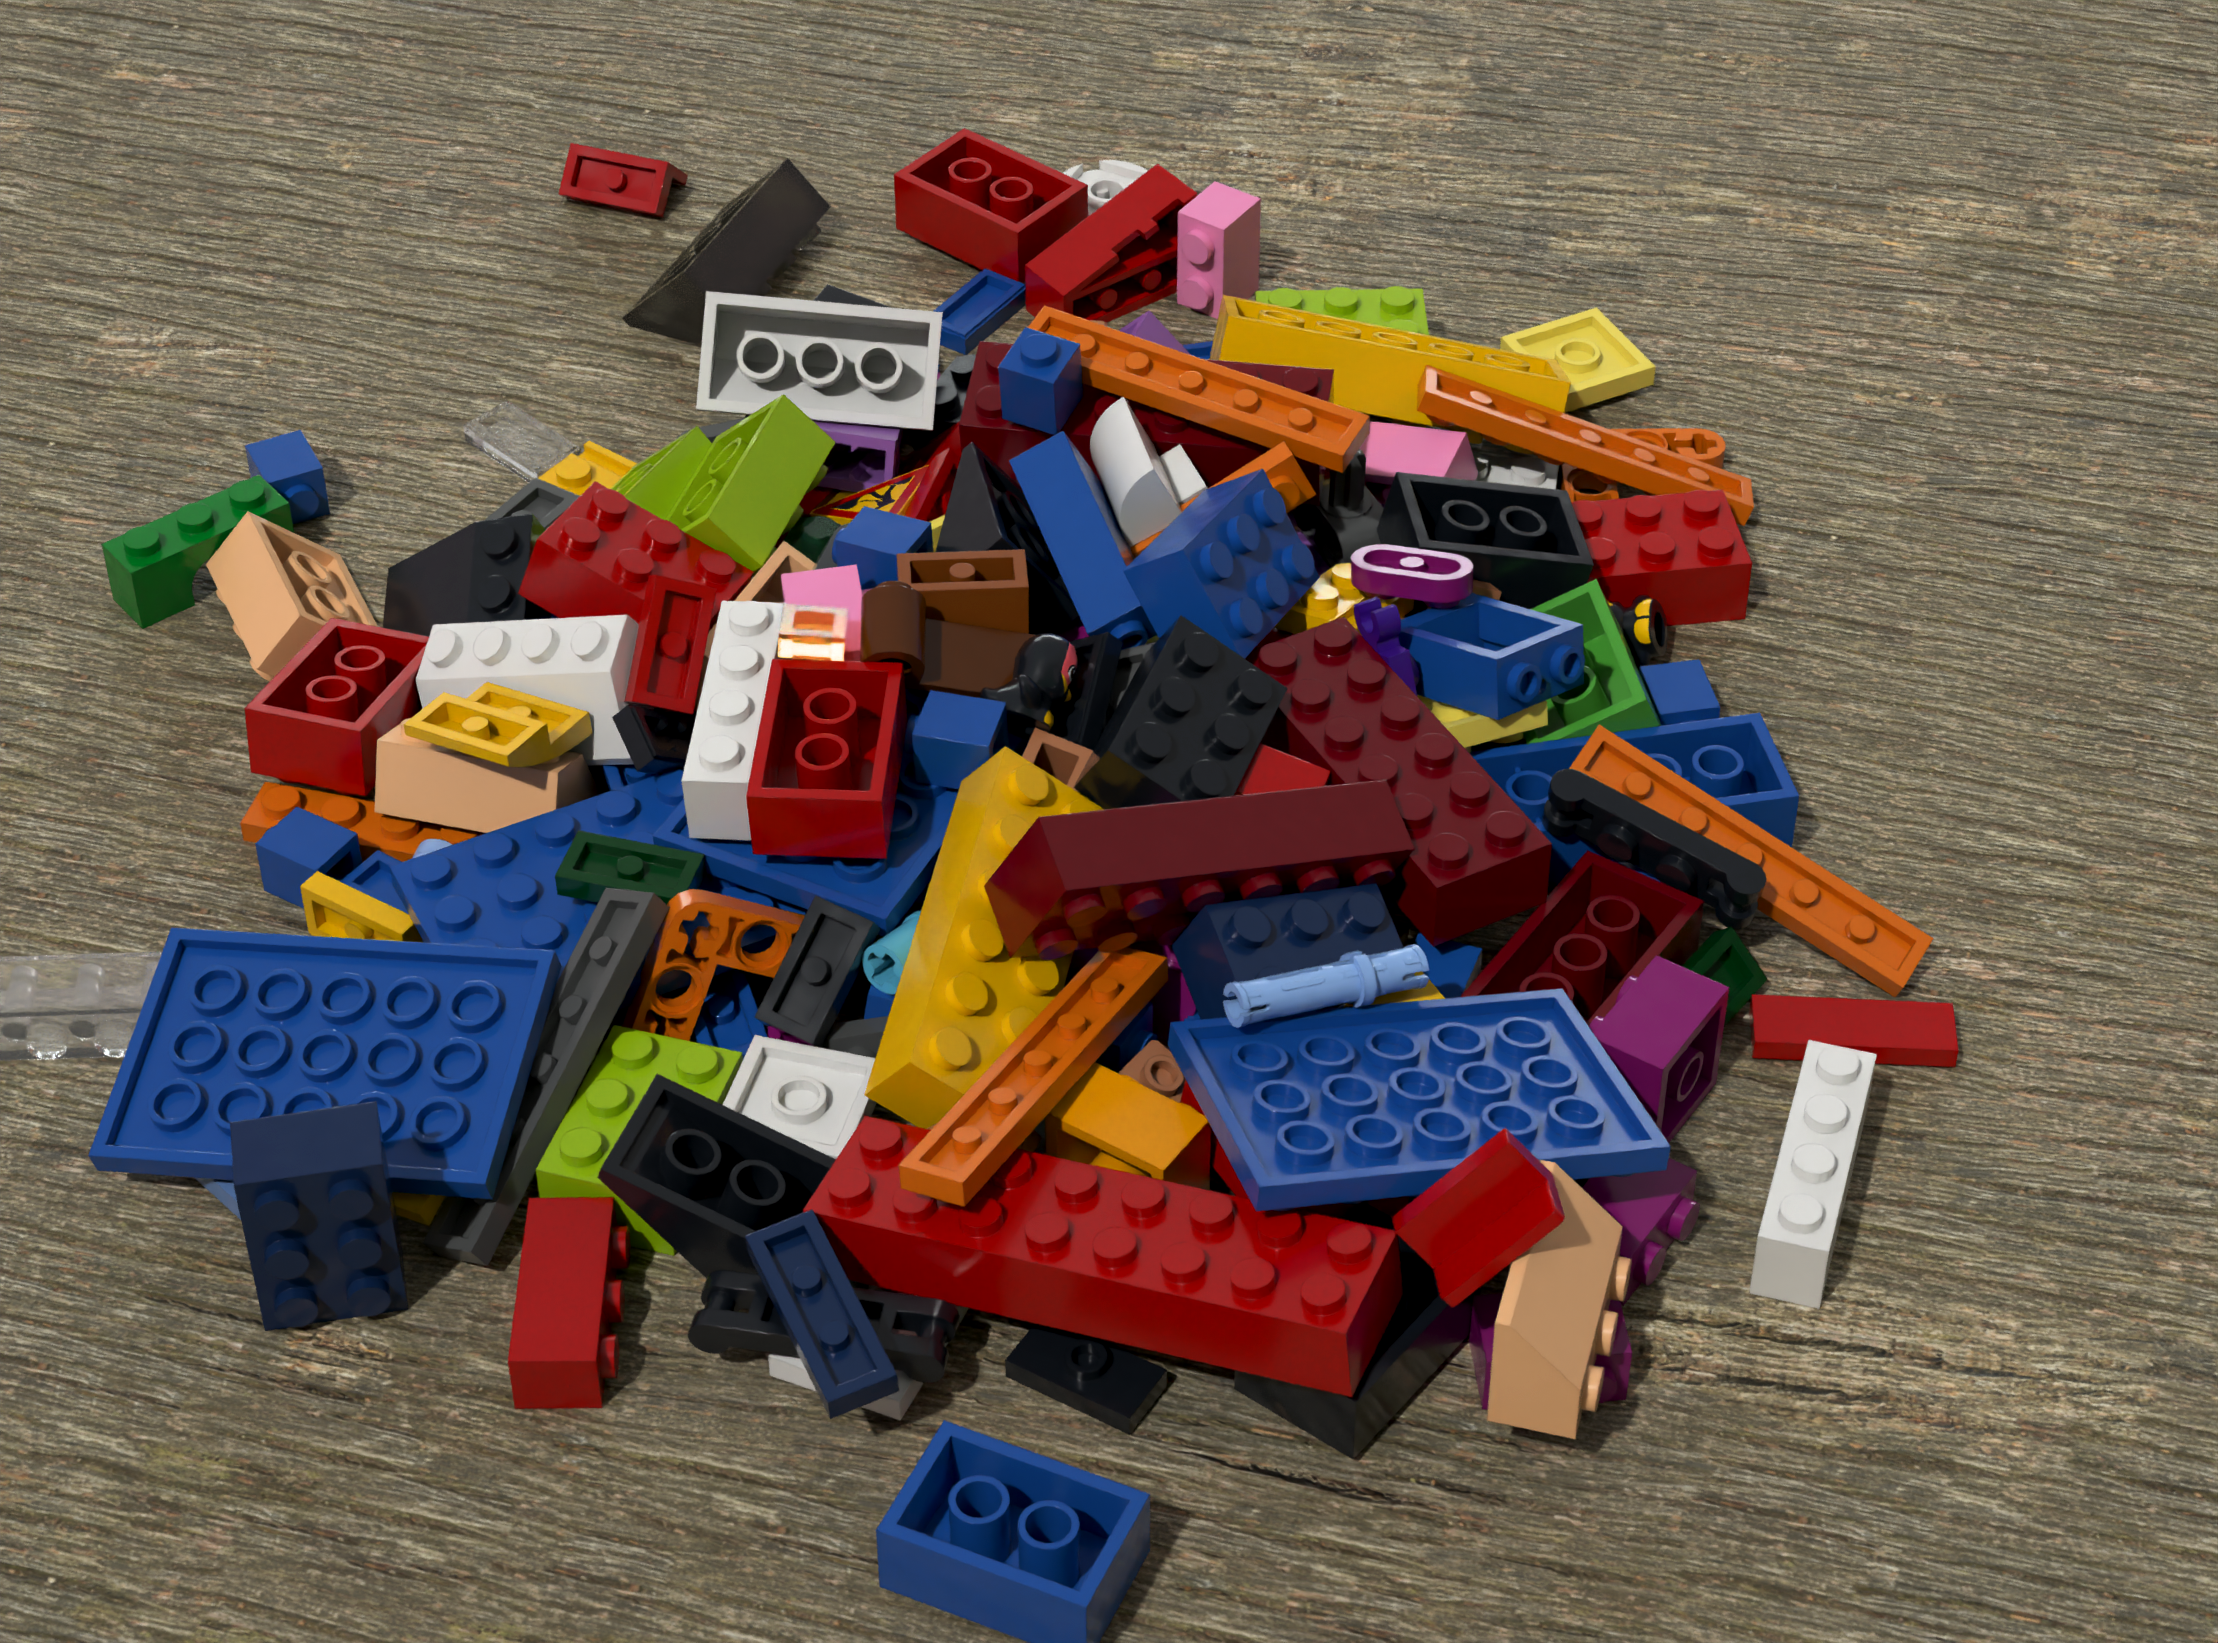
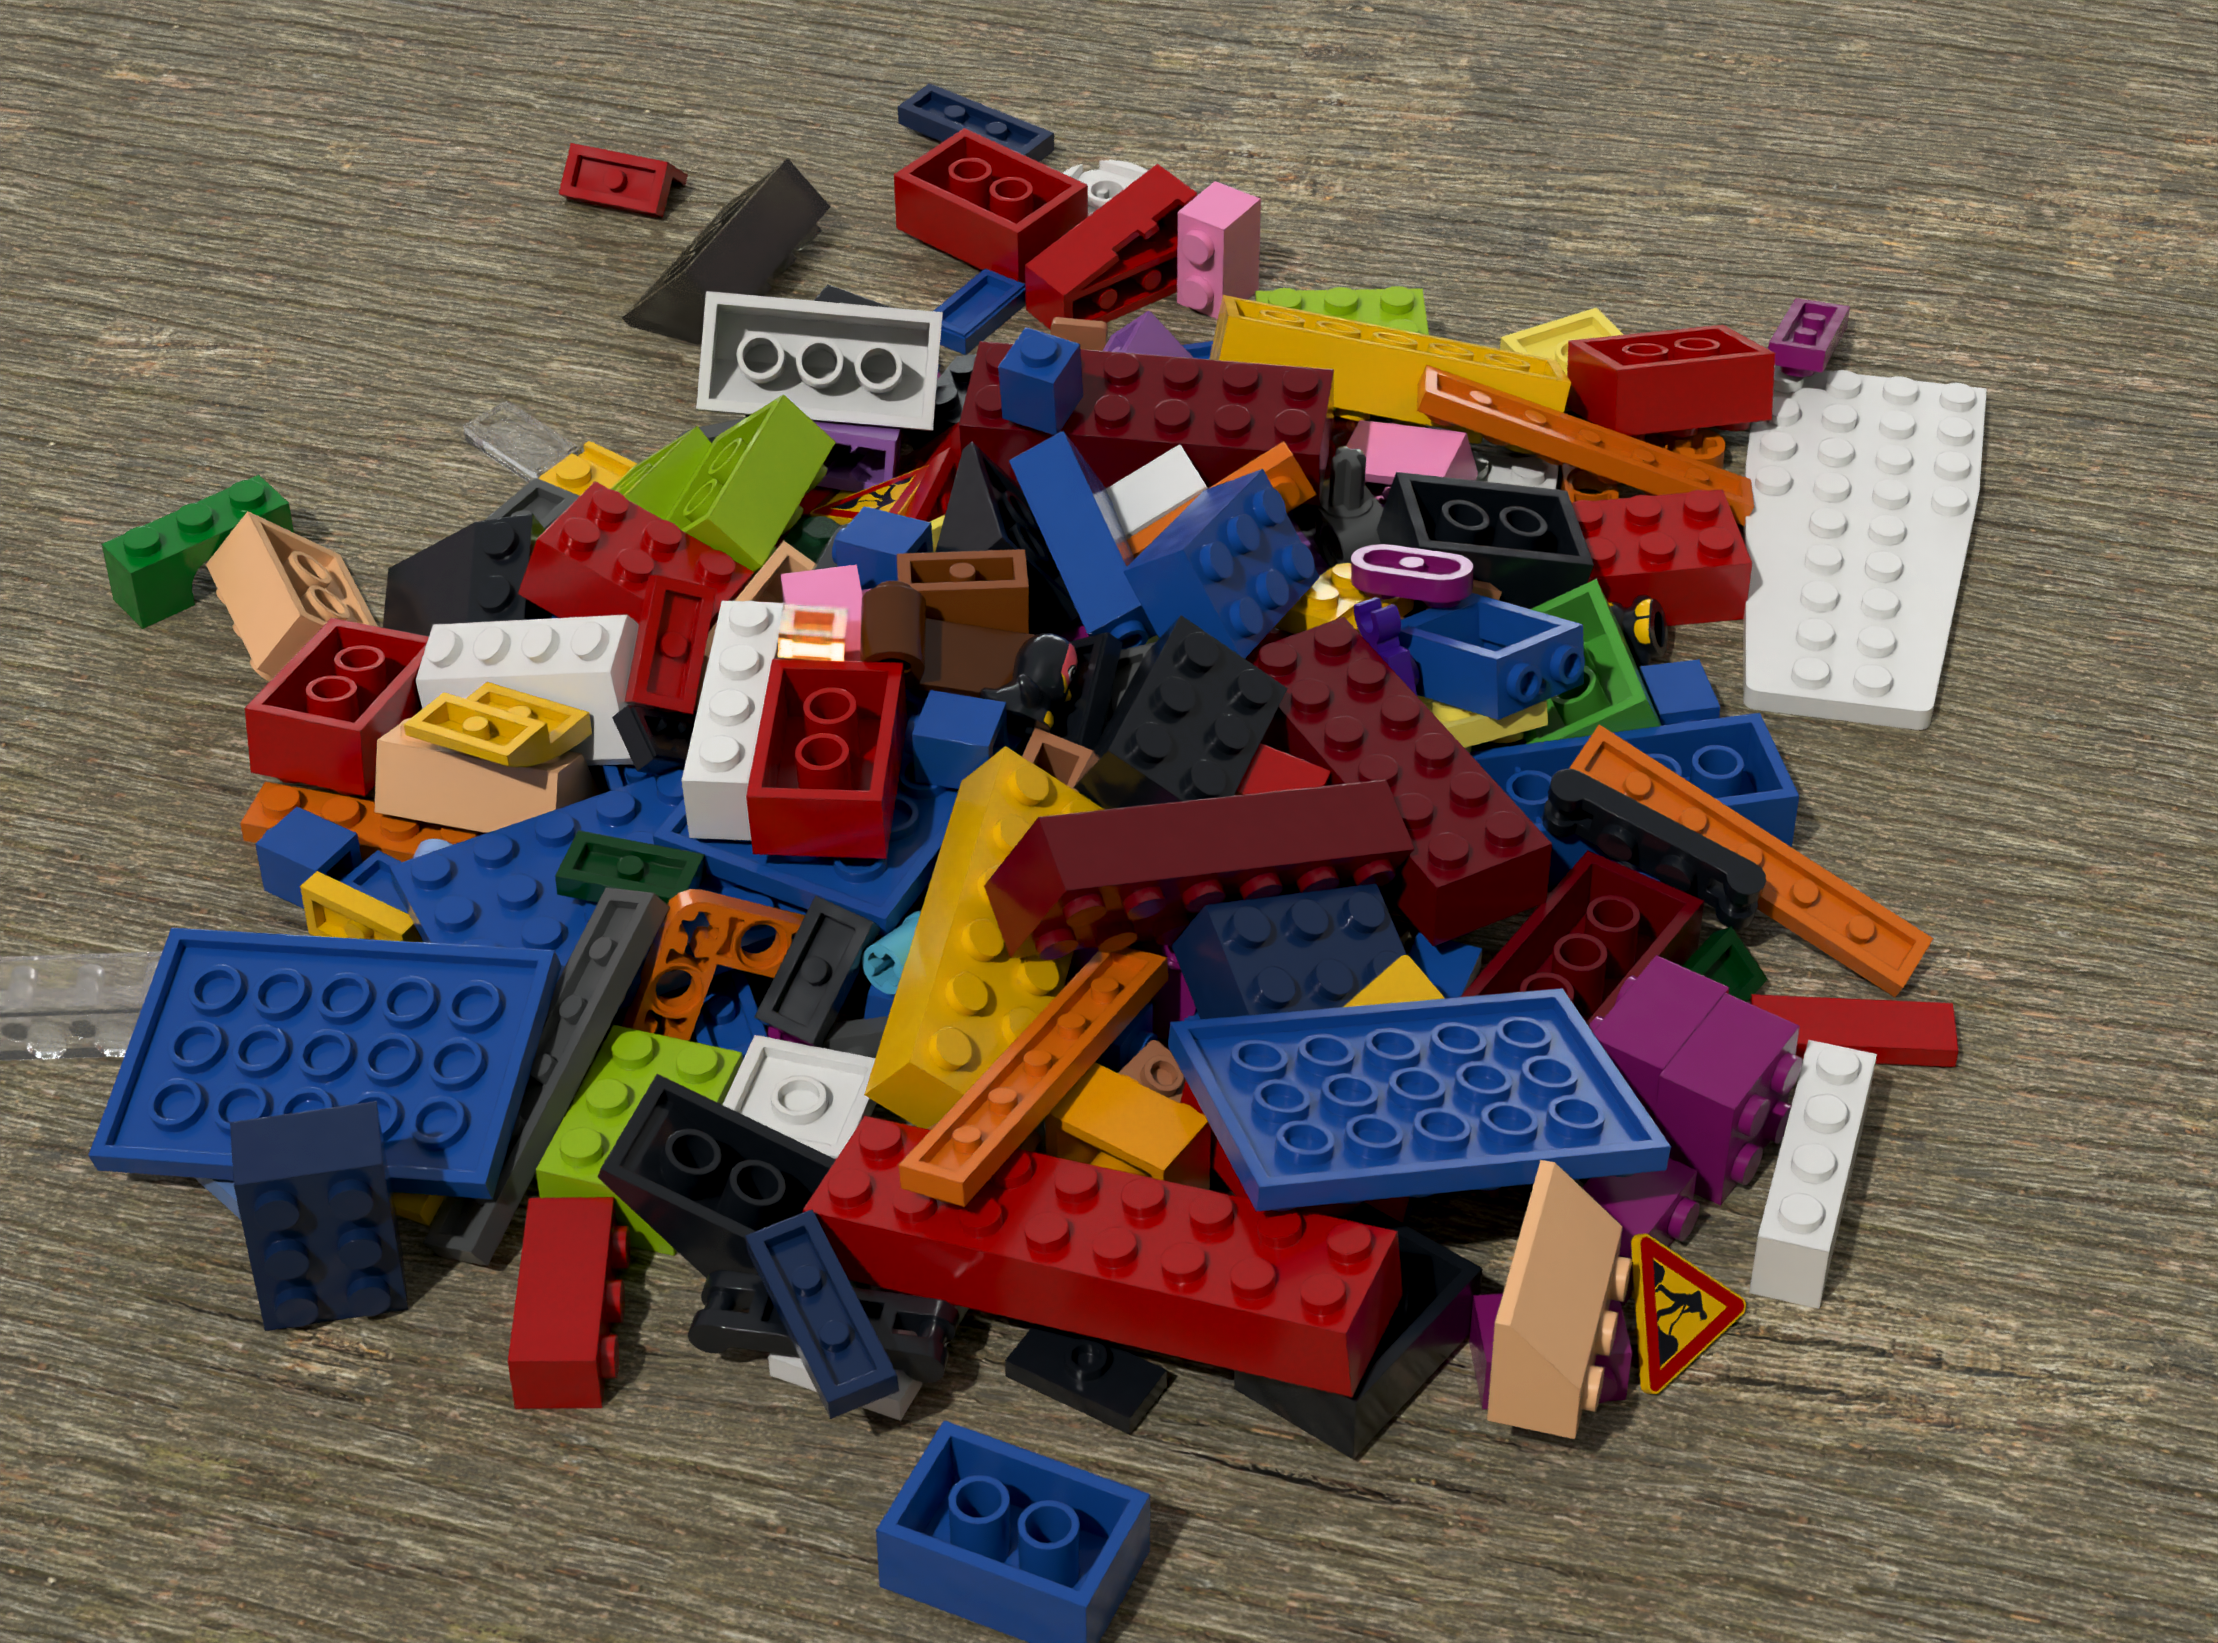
(293, 472): blue brick -> none
(943, 113): none -> dark blue plate
(1132, 474): white brick -> none
(1210, 392): orange plate -> none
(1351, 980): light blue pin -> none
(1481, 1215): red panel -> none
(1671, 381): none -> red brick
(1676, 1311): none -> piece
(1728, 1094): none -> magenta brick
(1808, 336): none -> magenta plate
(1857, 544): none -> white wing

